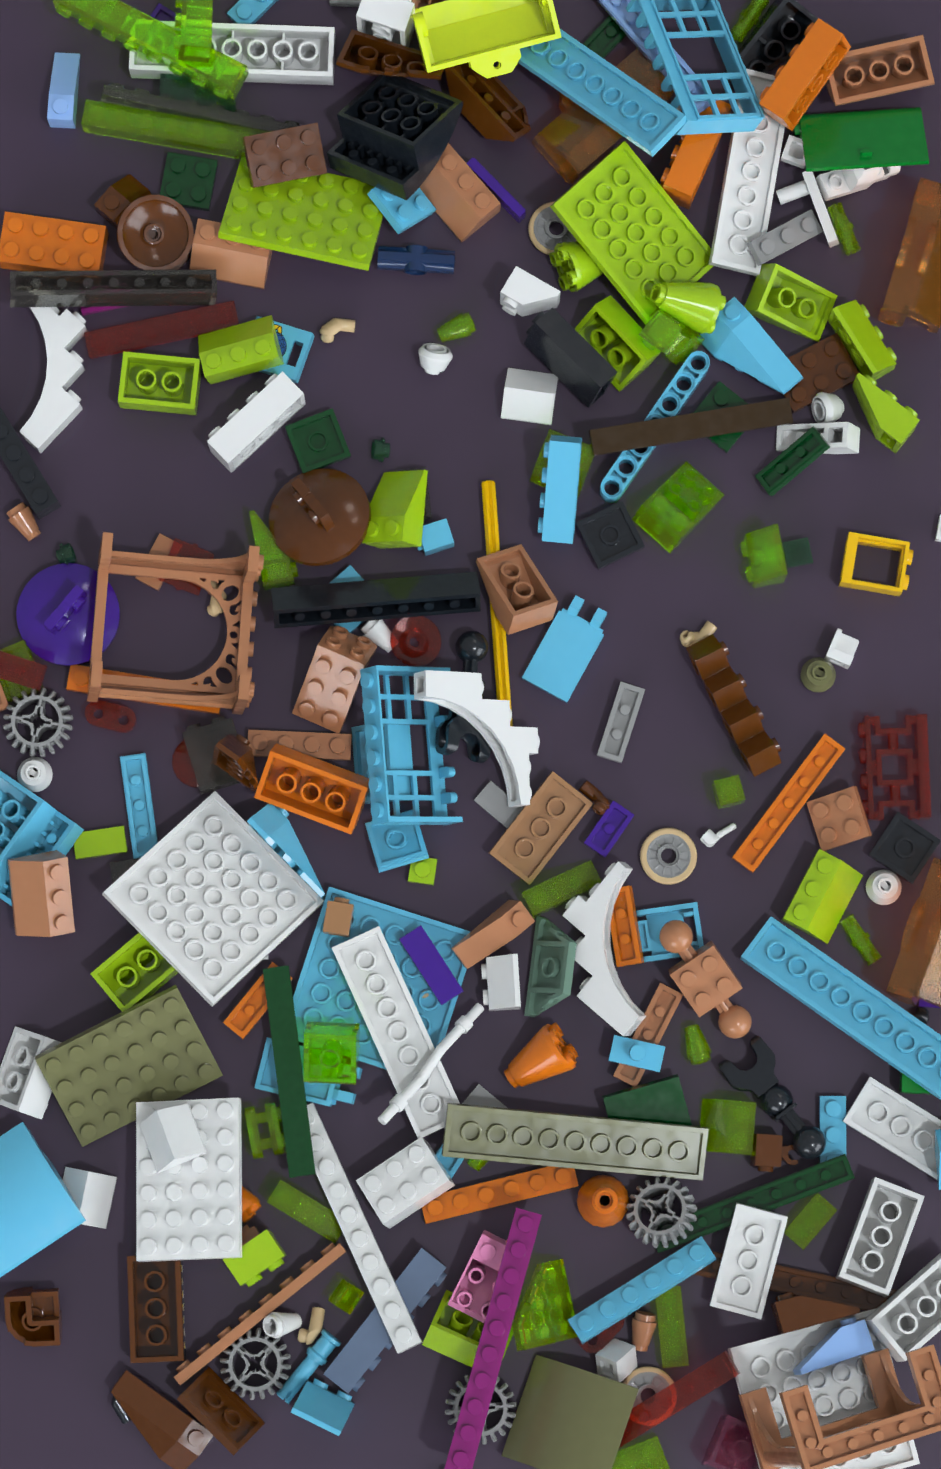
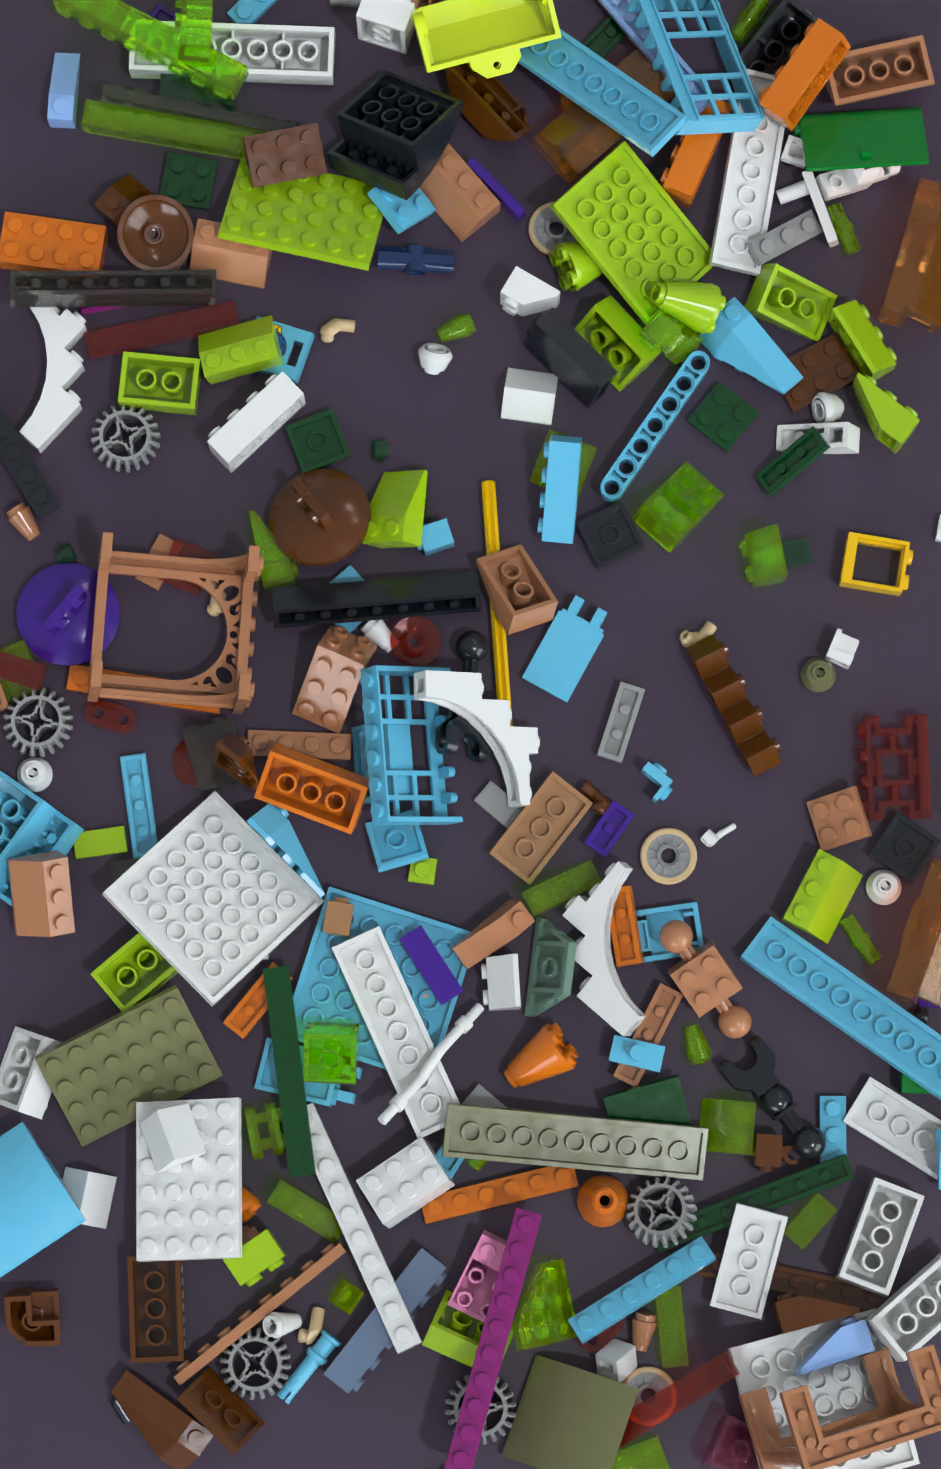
(136, 434): none -> light grey gear
(323, 1406): medium azure slope -> none
(381, 57): reddish brown wedge -> none
(656, 774): none -> medium azure bracket
(690, 426): dark brown tile -> none
(728, 791): clear neon green brick -> none
(788, 803): orange plate -> none

